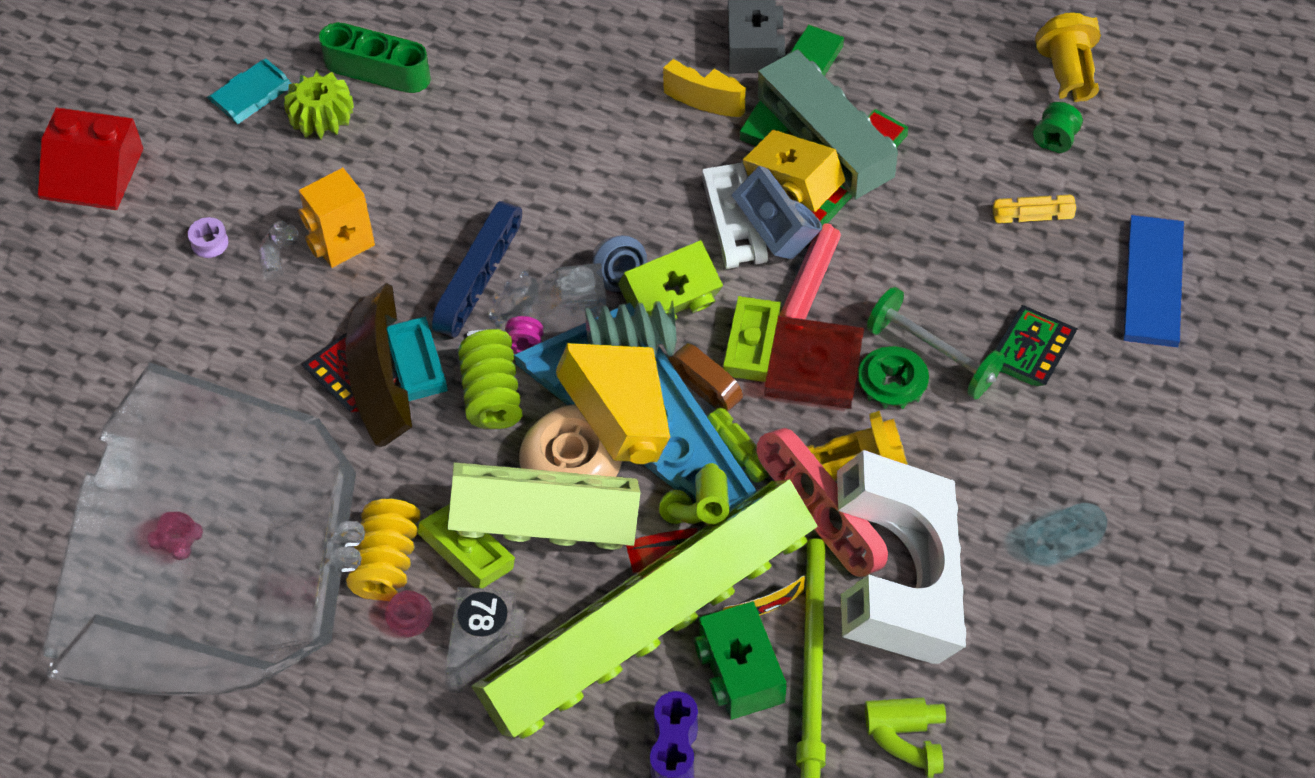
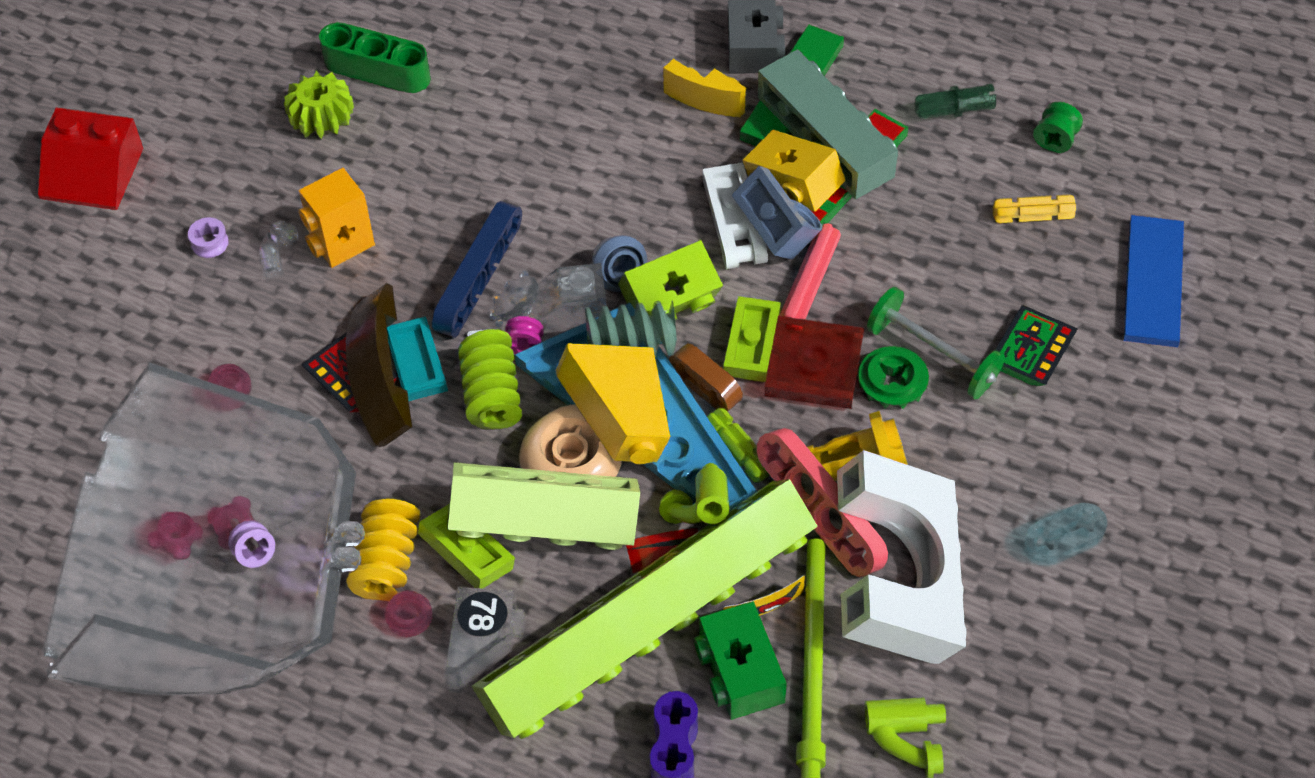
(221, 518): none -> clear pink plate
(231, 377): none -> clear pink plate
(242, 553): none -> lavender bush
(250, 90): teal piece -> none
(955, 101): none -> clear green axle
(1069, 44): yellow piece -> none

